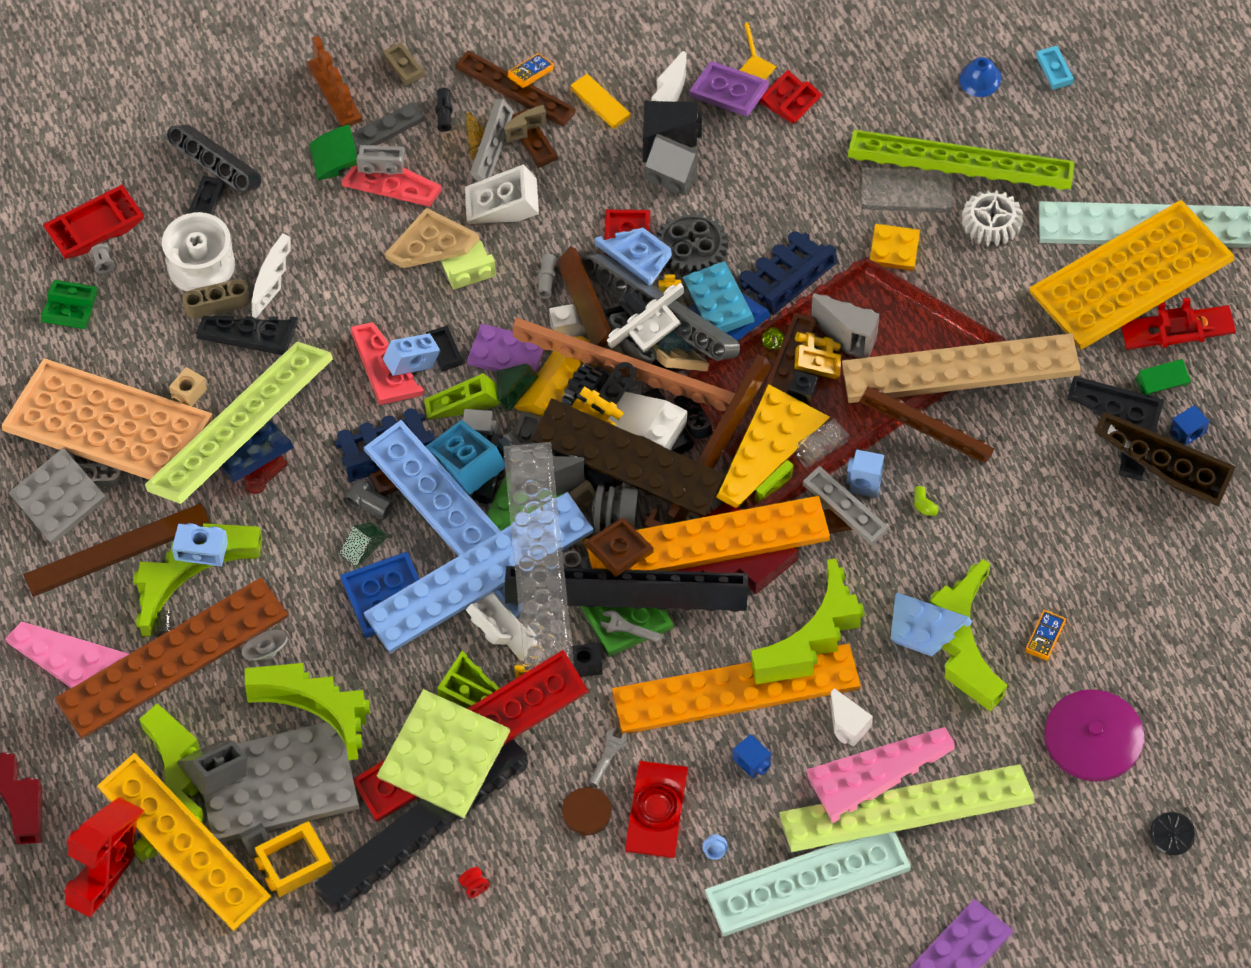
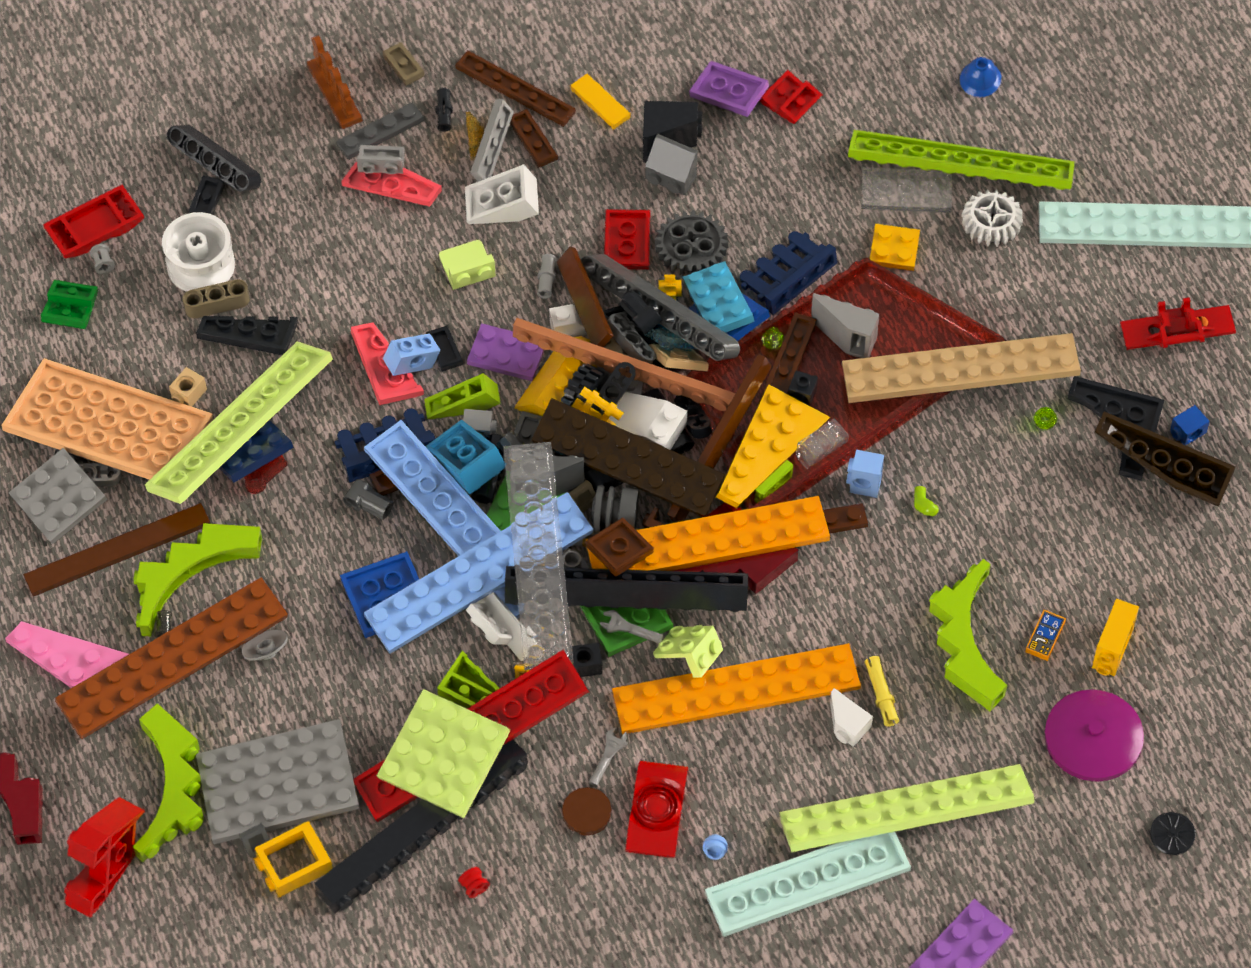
(186, 843): yellow plate -> none
(209, 553): light blue brick -> none
(215, 766): dark grey slope -> none
(270, 274): white slope -> none
(294, 687): lime arch -> none
(333, 152): green slope -> none
(362, 543): clear green slope -> none
(431, 240): tan plate -> none
(514, 383): clear green slope -> none
(518, 126): dark tan slope -> none
(530, 70): tile -> none
(637, 252): light blue wing -> none
(651, 324): white bracket -> none
(671, 80): white slope -> none
(696, 644): none -> yellowish green bracket
(752, 756): blue brick -> none
(756, 65): yellow piece -> none
(798, 653): lime arch -> none
(817, 361): yellow plate -> none
(845, 505): light grey plate -> none
(872, 772): bright pink wing -> none
(884, 699): none -> light yellow pin
(924, 625): light blue wing -> none
(927, 425): reddish brown plate -> none
(1048, 413): none -> clear neon green plate
(1055, 67): medium azure plate -> none
(1115, 637): none -> yellow window
(1131, 274): yellow plate -> none
(1163, 377): green hinge -> none

